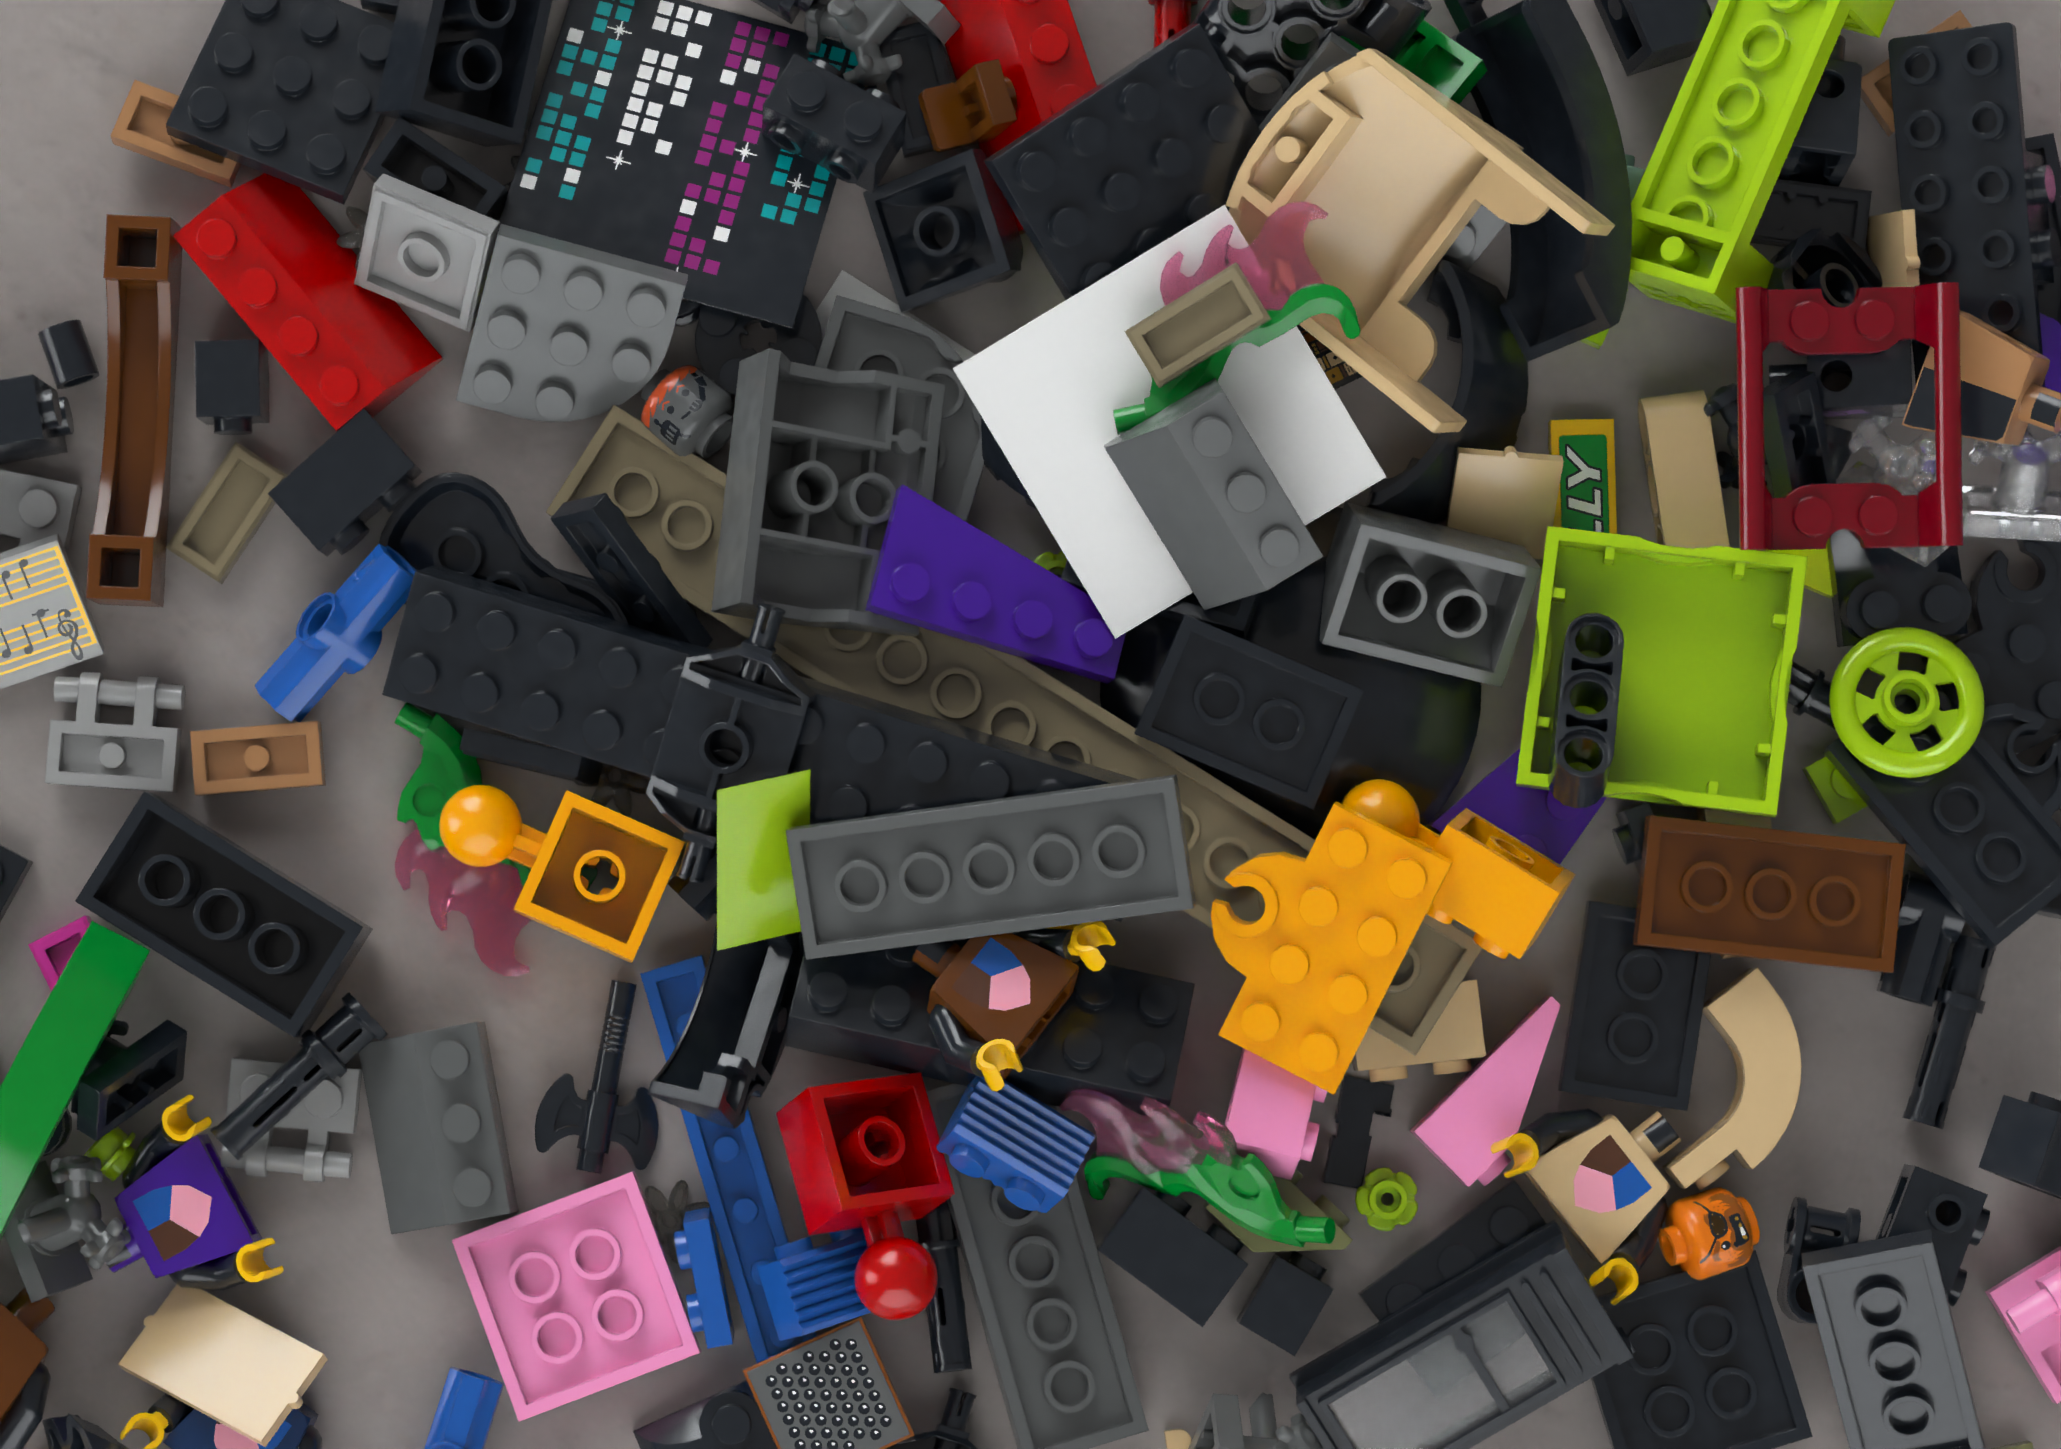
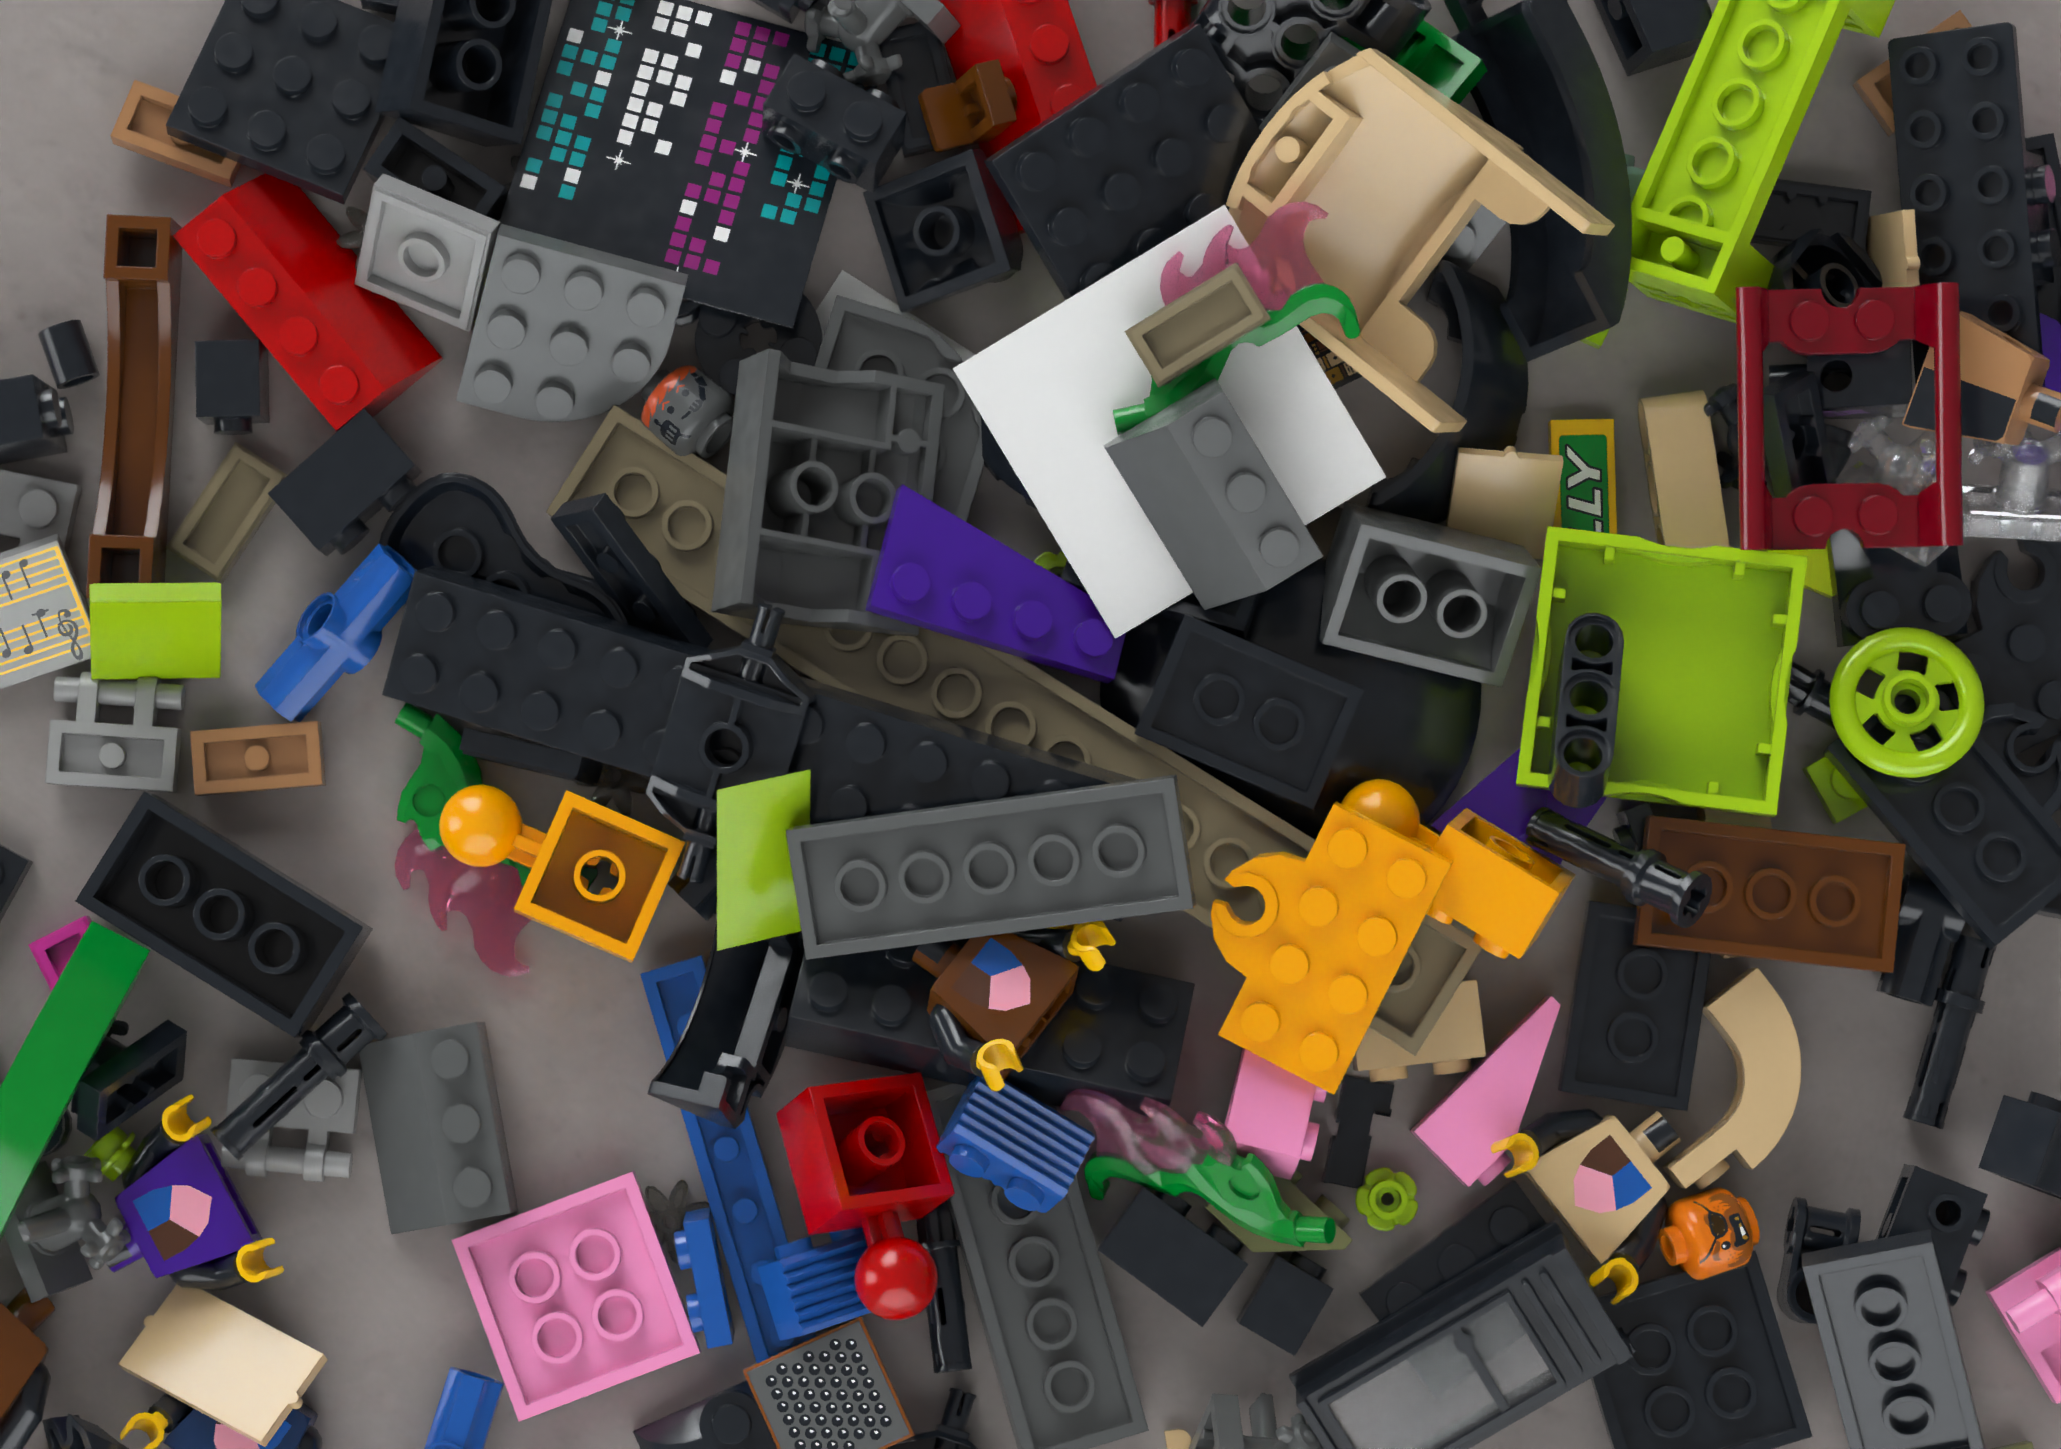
(155, 630): none -> lime tile
(600, 1117): black piece -> none
(1641, 875): none -> black pin
(1830, 126): black torso -> none

